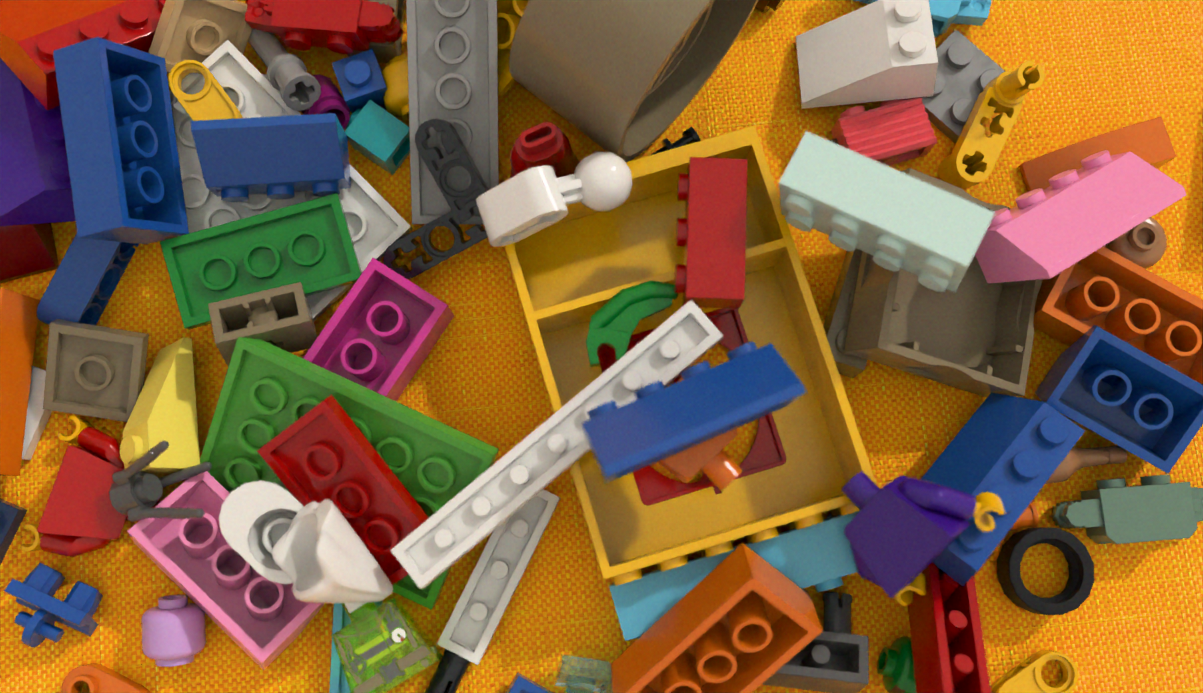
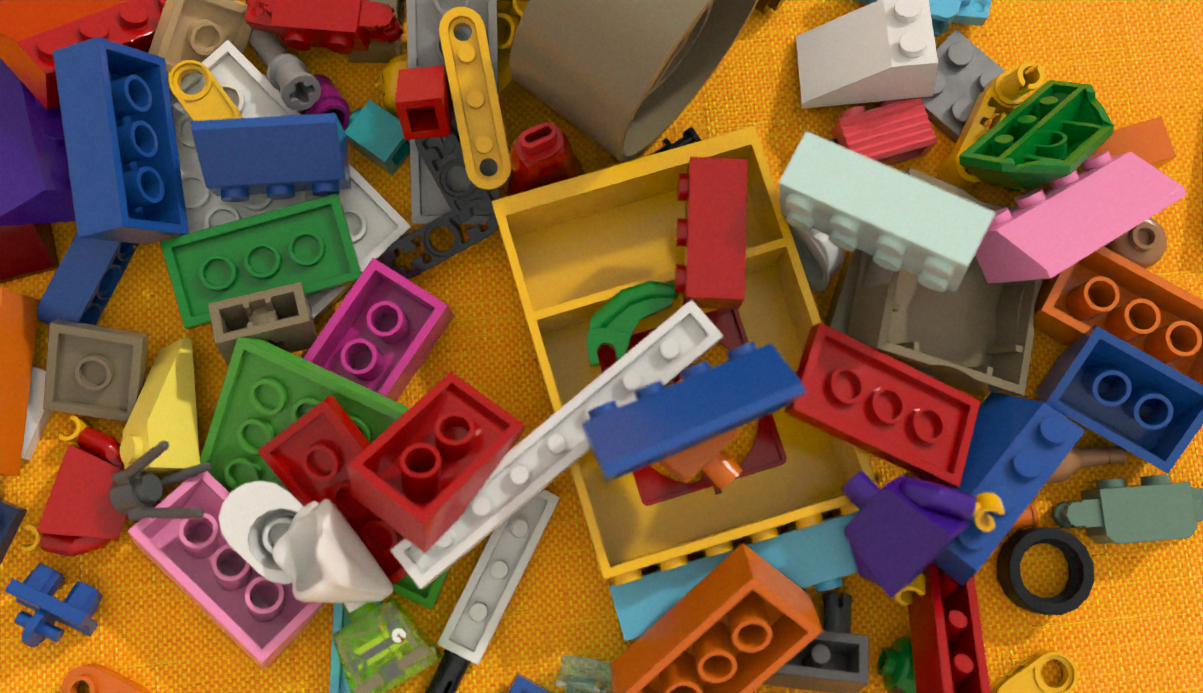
(173, 631): lavender head -> none
(360, 80): blue brick -> none
(424, 102): none -> red brick
(433, 460): none -> red slope
(475, 97): none -> yellow plate
(540, 199): white beam -> none
(818, 257): none -> white piece
(884, 406): none -> red plate
(1041, 138): none -> green wedge

